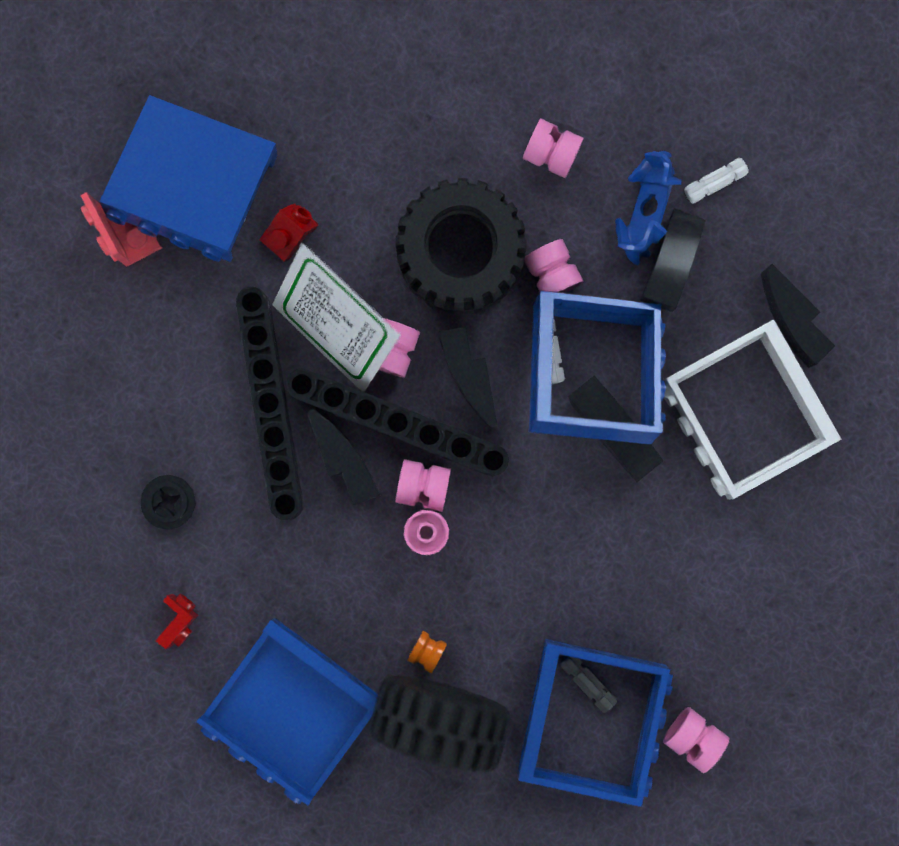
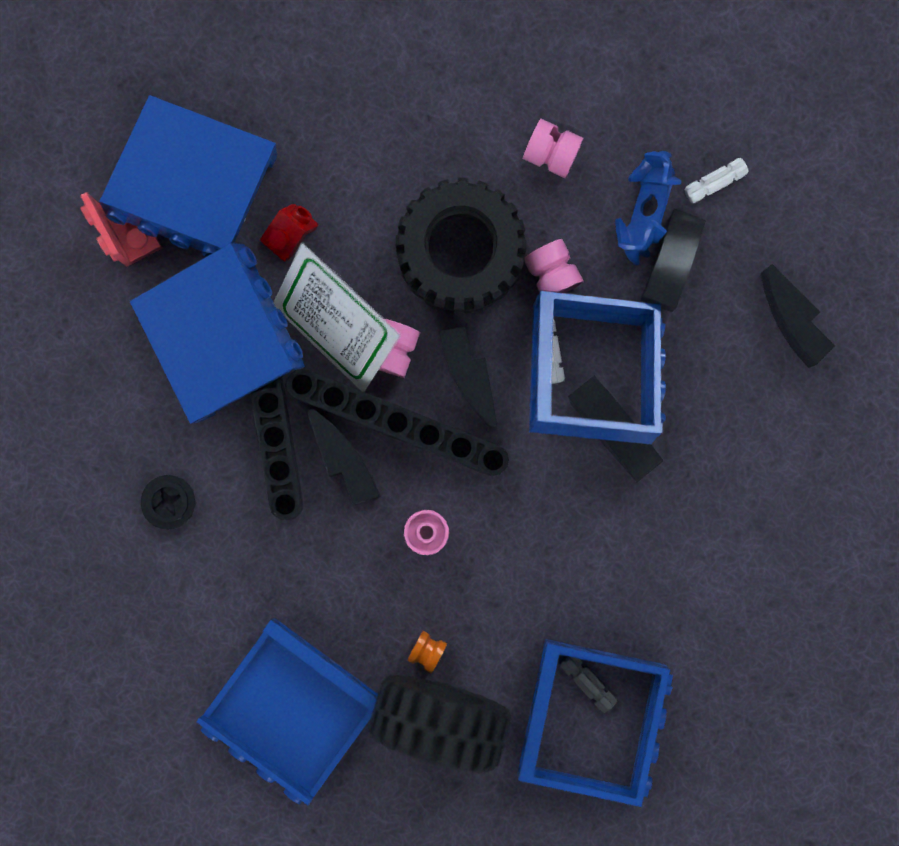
(178, 629): red bracket -> none
(217, 331): none -> blue panel
(423, 485): bright pink wheel -> none
(700, 743): bright pink wheel -> none
(798, 387): white window -> none

